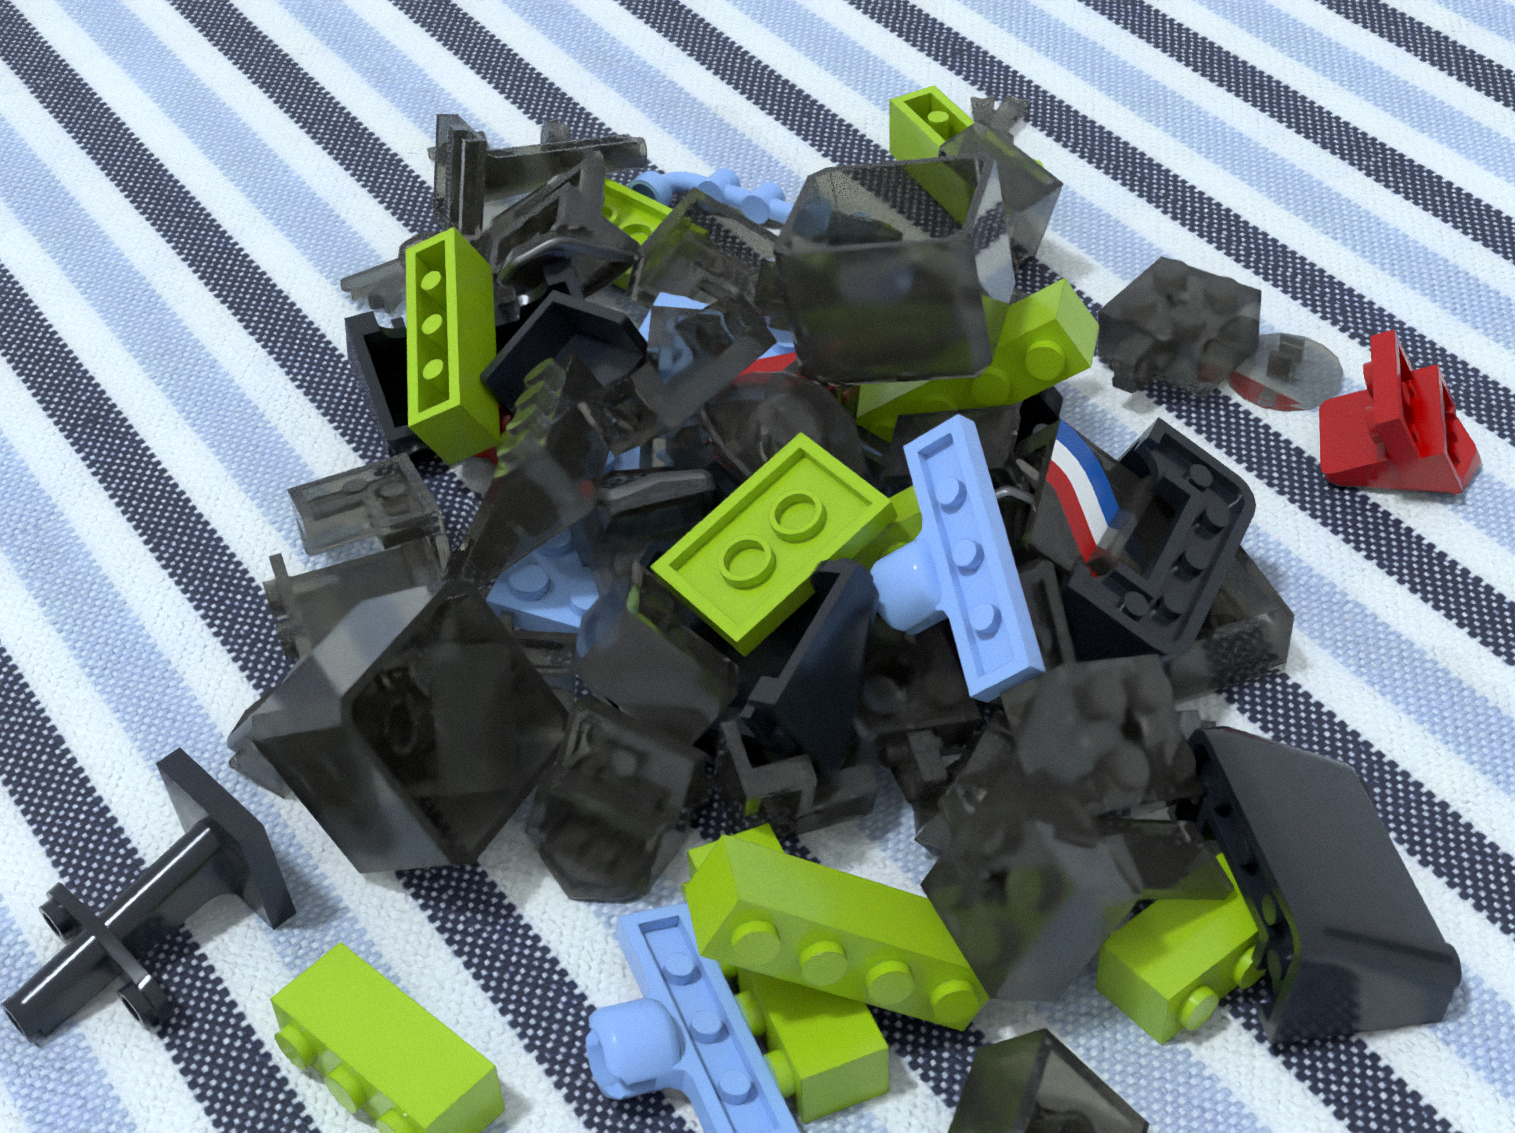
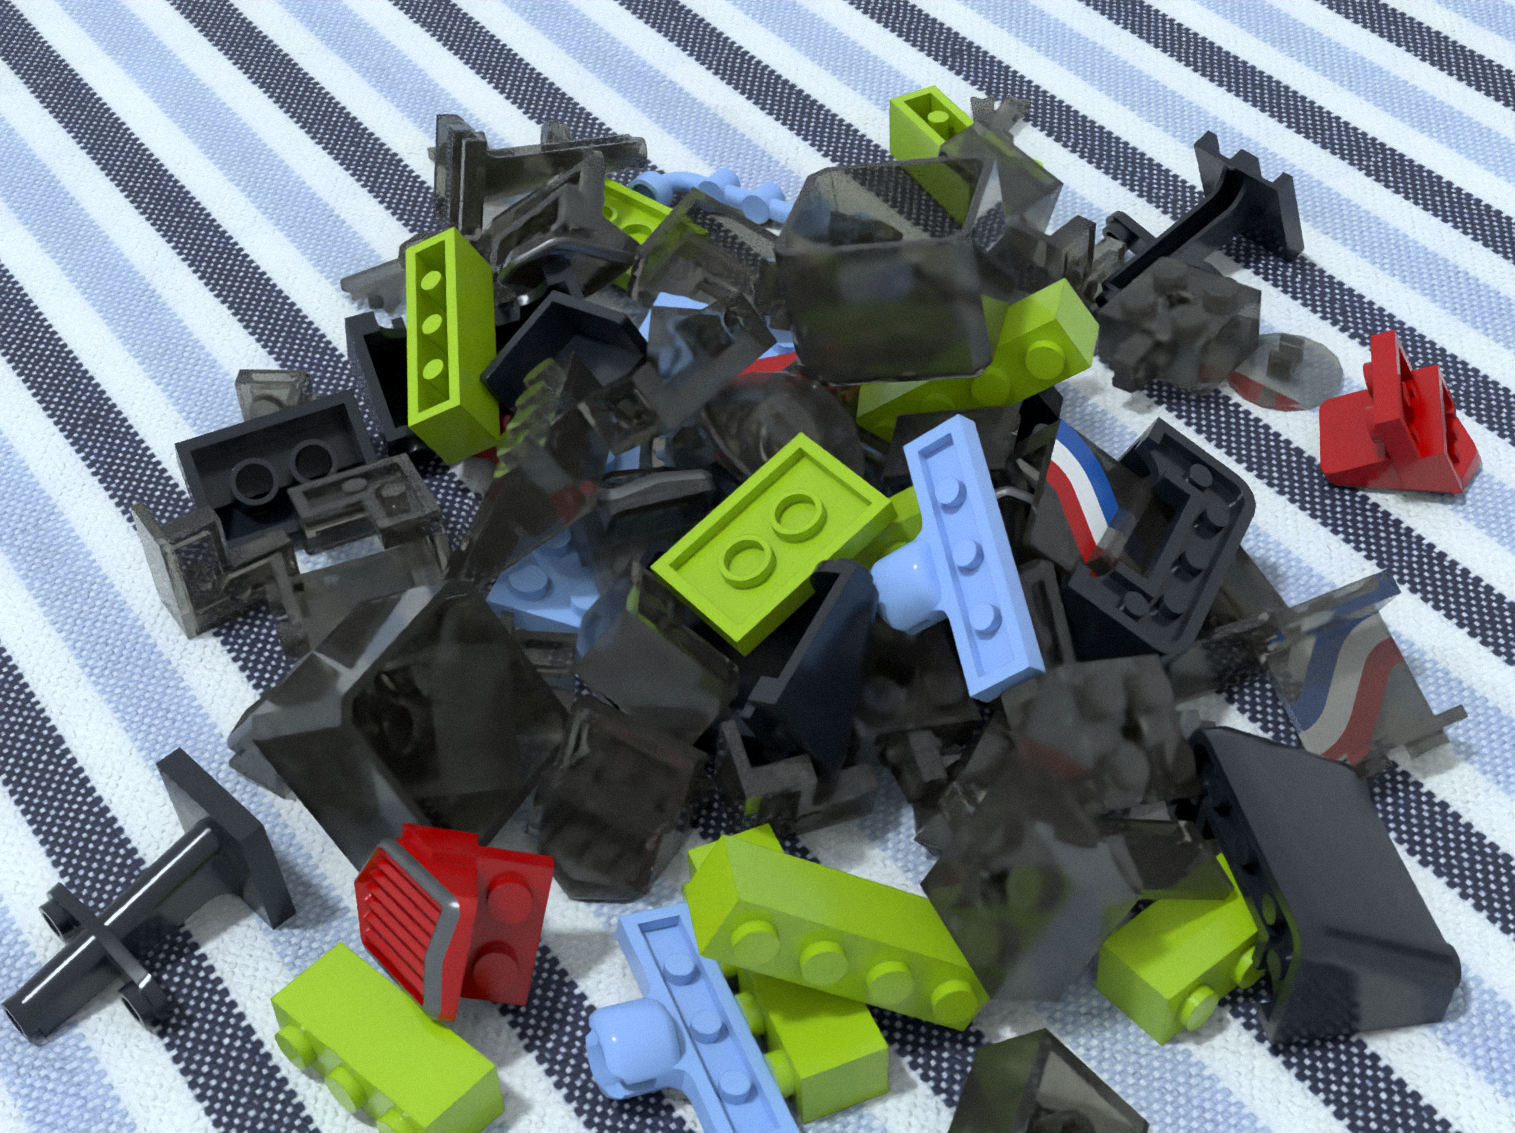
(199, 575): none -> clear smoke panel
(253, 463): none -> black slope
(272, 390): none -> clear smoke bracket
(453, 917): none -> red piece
(1067, 254): none -> clear smoke panel
(1234, 204): none -> black piece
(1349, 680): none -> clear smoke panel

